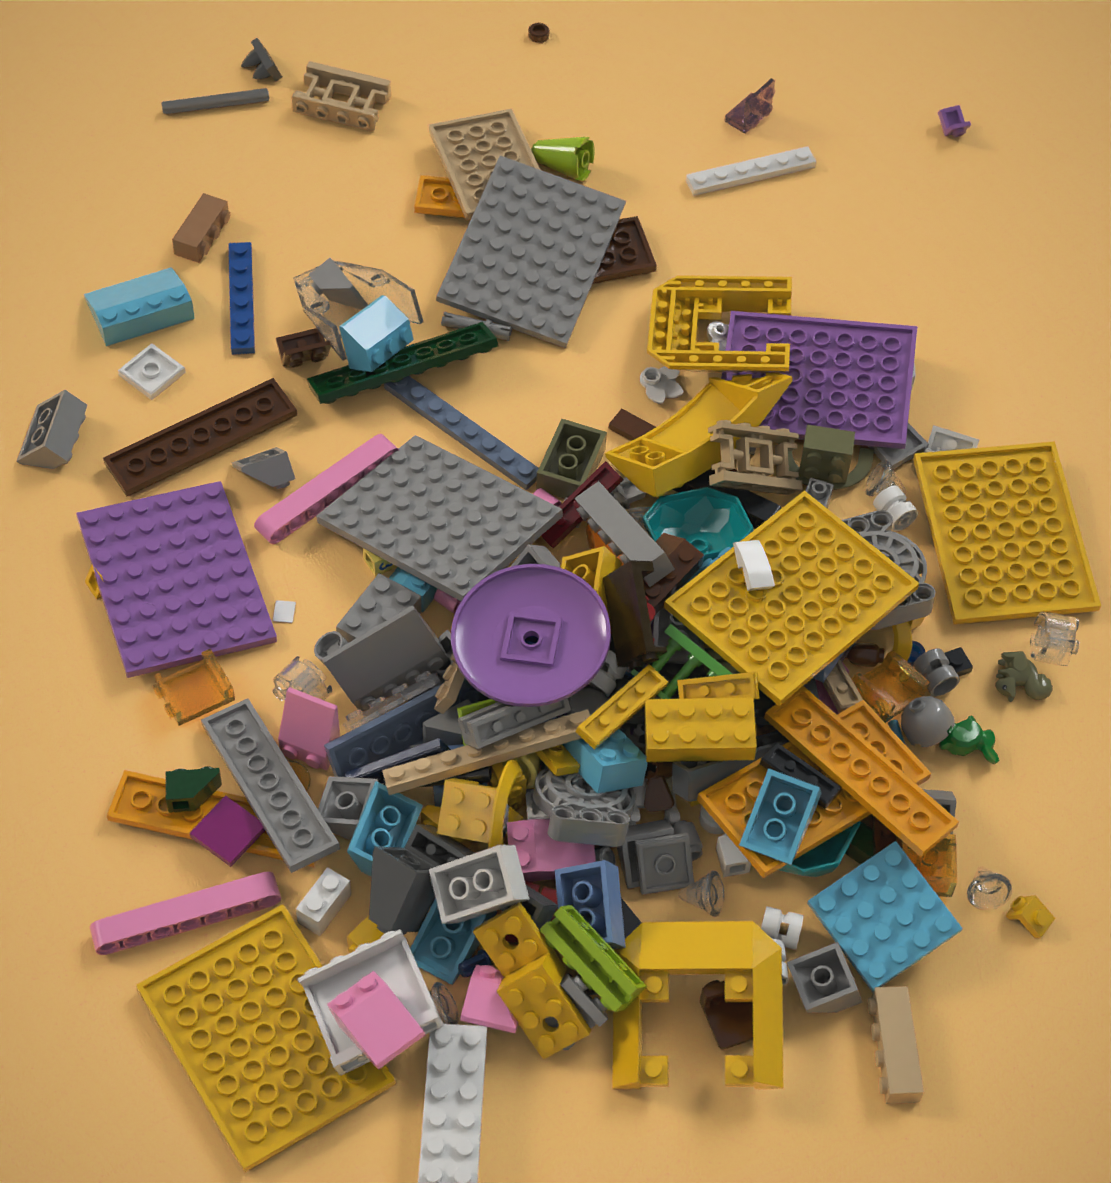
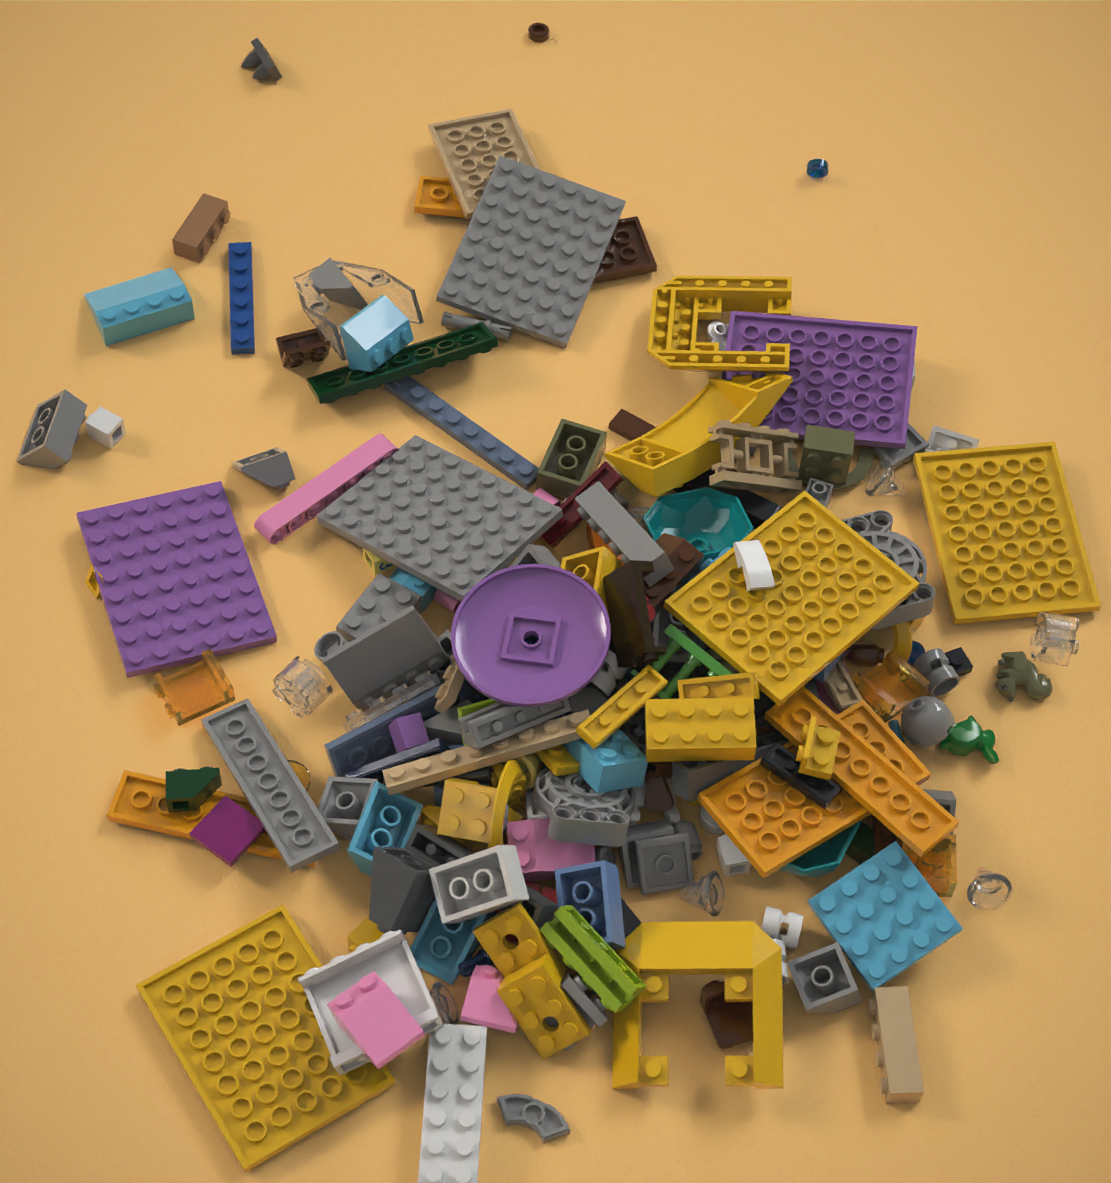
(105, 427): none -> white brick
(151, 371): white tile -> none
(184, 913): bright pink beam -> none
(199, 437): reddish brown plate -> none
(215, 101): light grey axle -> none
(284, 611): white sticker -> none
(307, 727): bright pink slope -> none
(323, 901): white brick -> none
(342, 82): tan fence -> none
(408, 732): none -> medium lavender brick
(534, 1114): none -> light grey tile
(566, 155): lime cone -> none
(630, 491): white plate -> none
(662, 383): white plate -> none
(750, 171): white plate -> none
(752, 108): bracket -> none
(780, 816): medium azure slope -> none
(817, 168): none -> tile
(819, 750): none -> yellow bracket
(894, 502): white wheel -> none
(953, 121): medium lavender bracket -> none
(1031, 914): yellow bracket -> none

